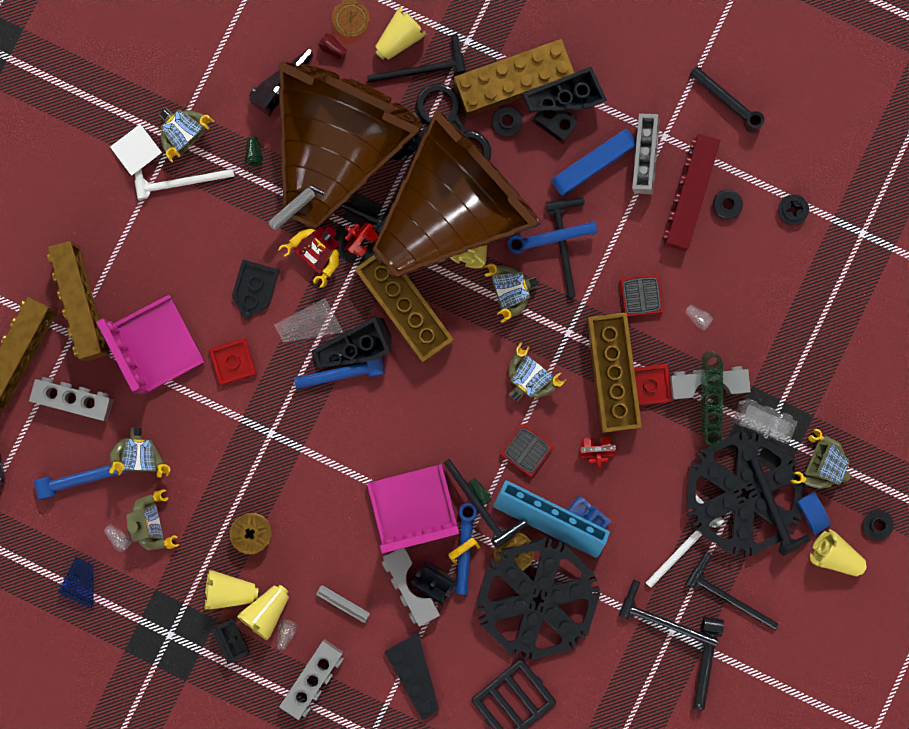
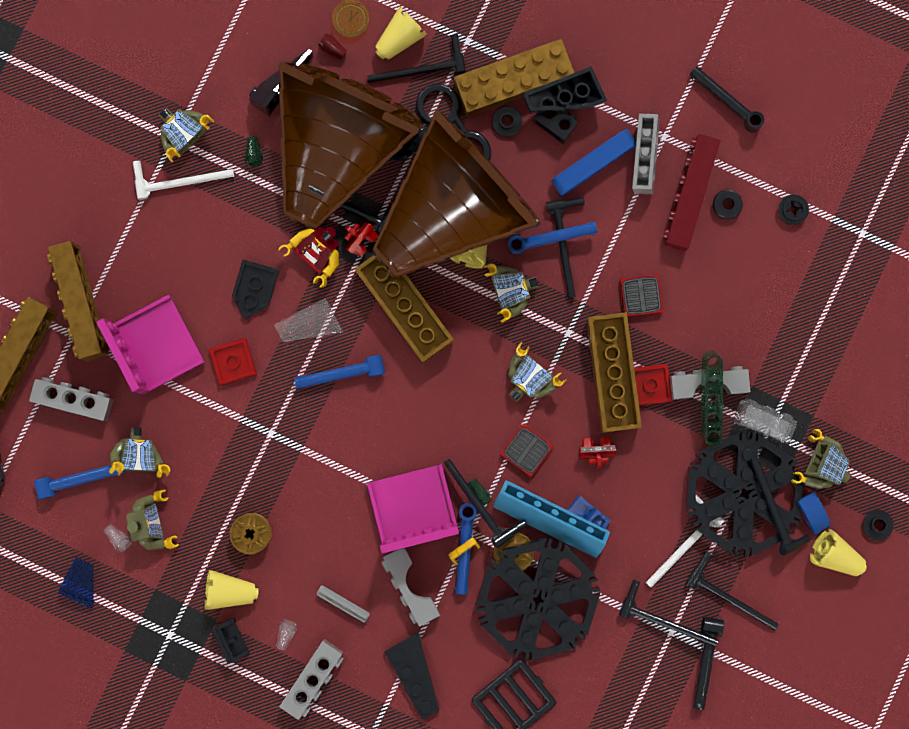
(135, 149): white sticker -> none
(265, 611): light yellow cone -> none
(291, 208): light grey axle -> none
(357, 345): black wedge -> none
(434, 582): black hinge -> none
(700, 318): clear cone -> none

